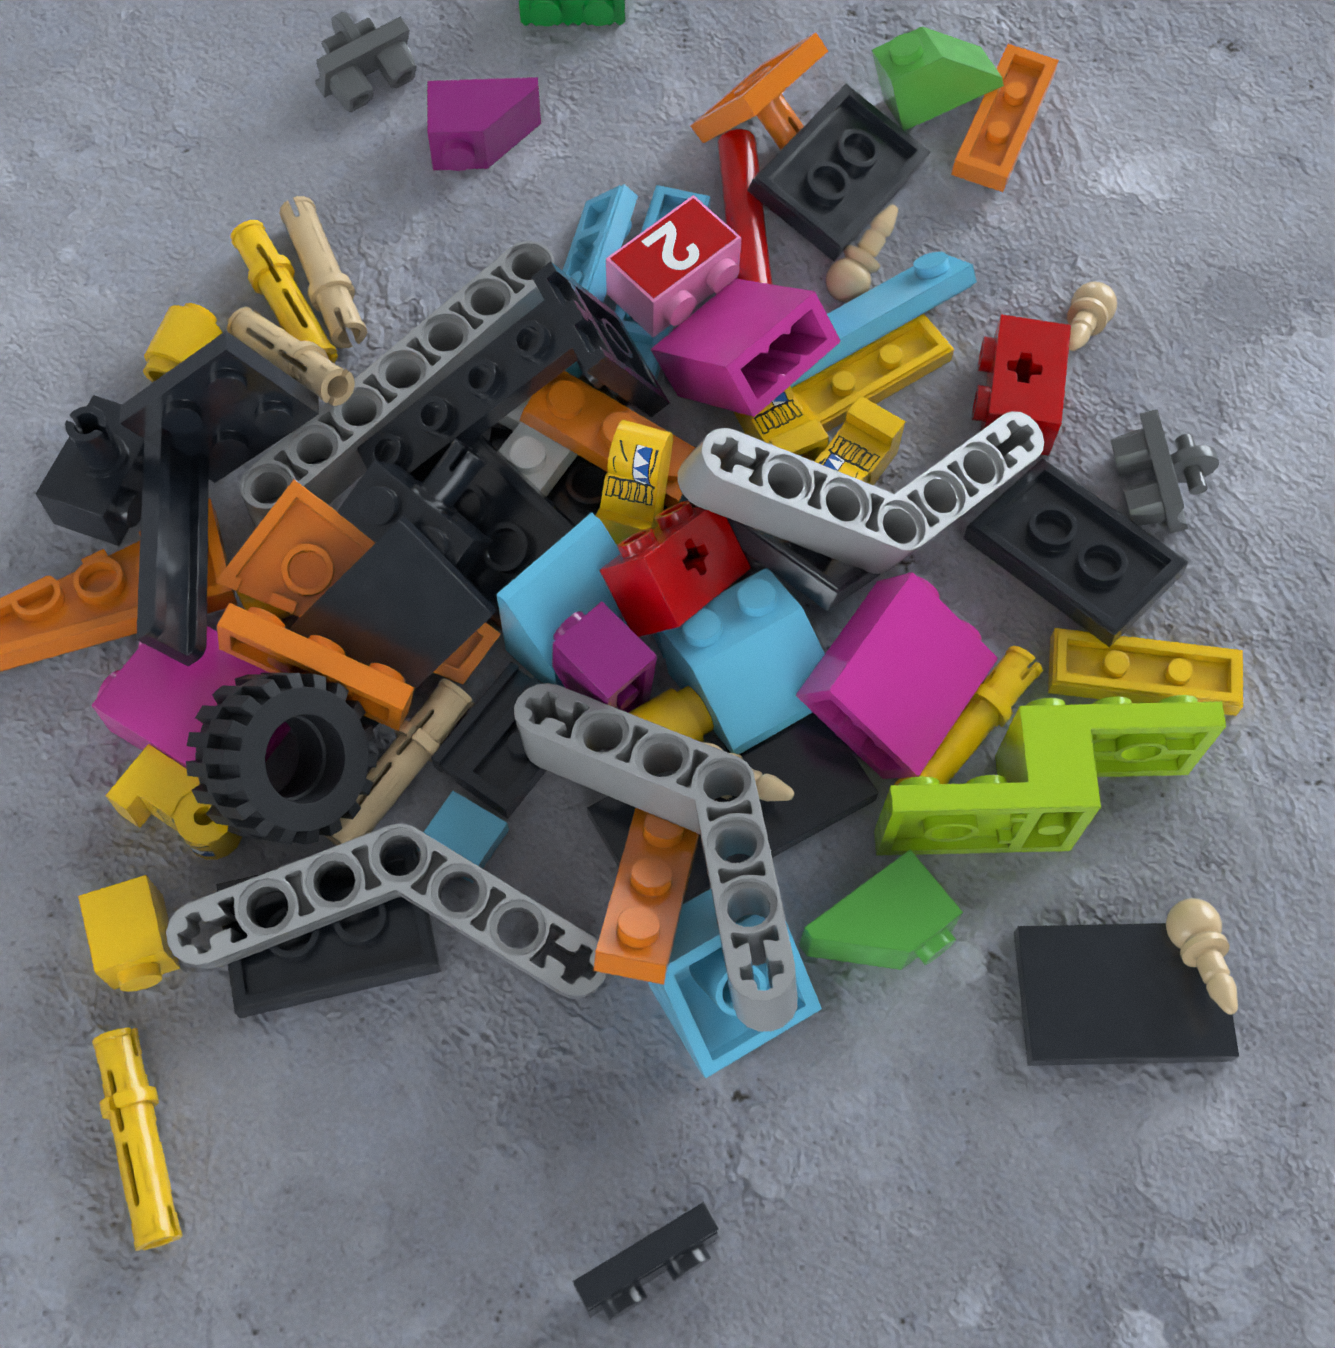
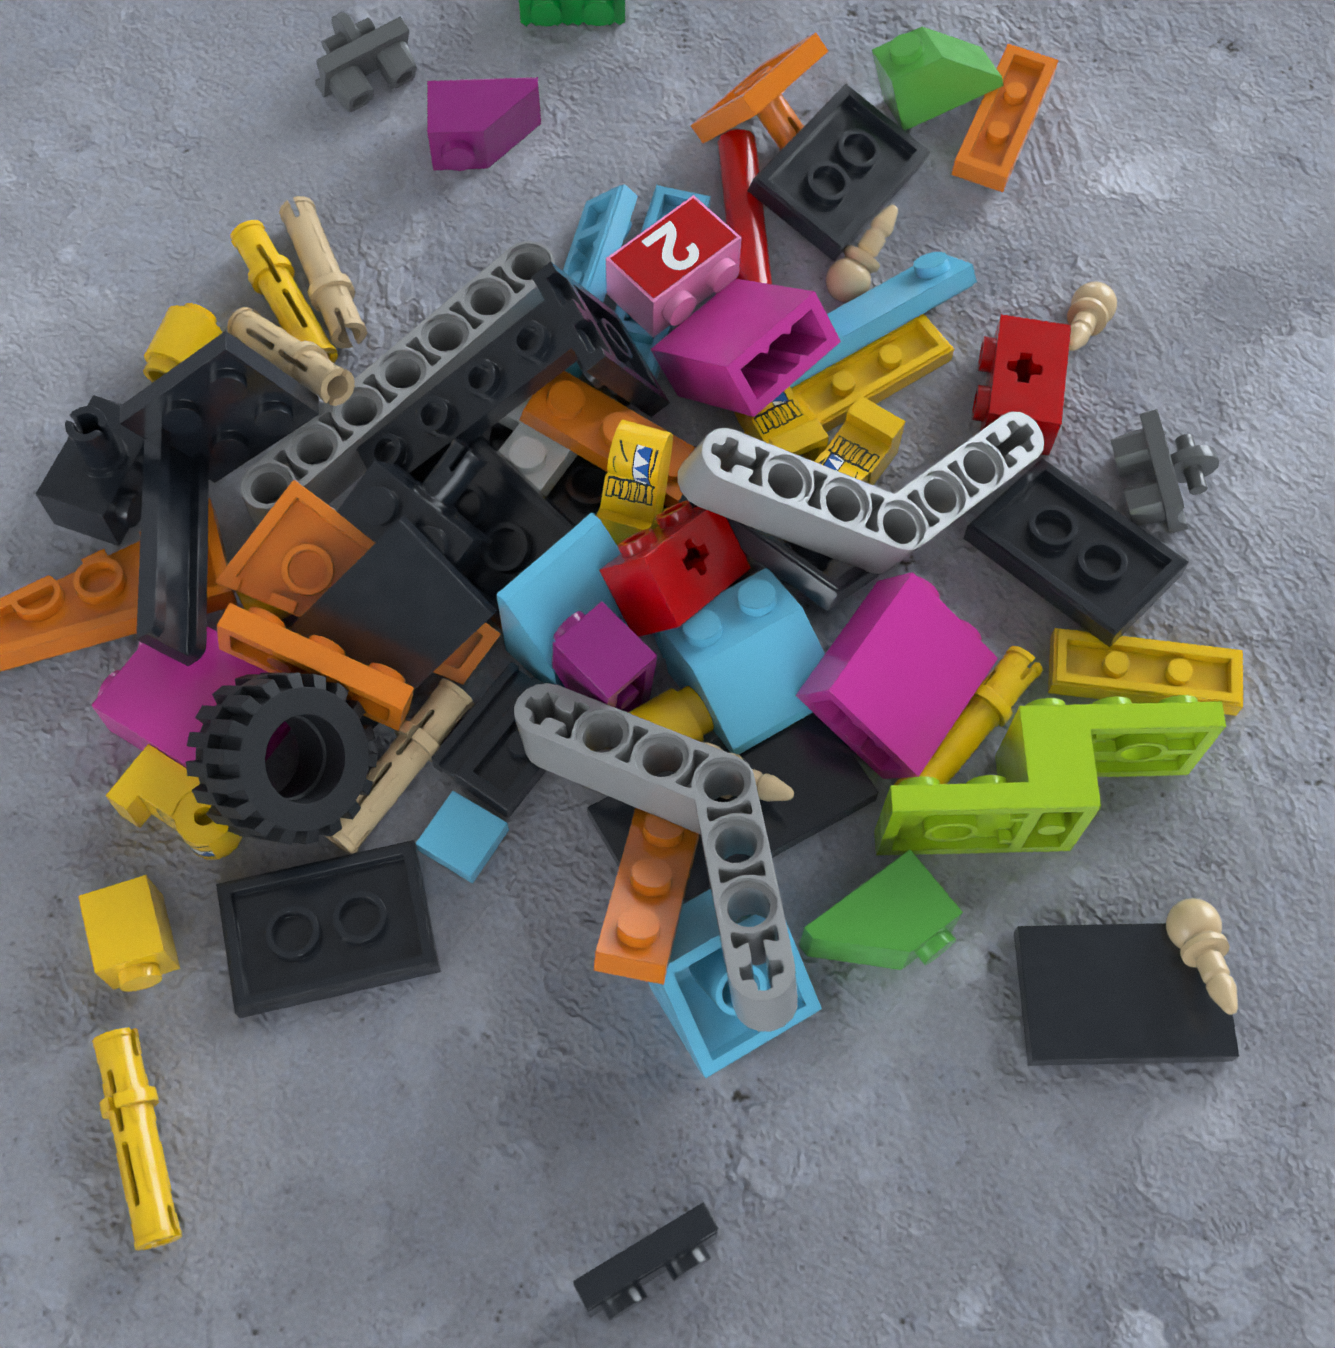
(372, 887): light grey beam -> none

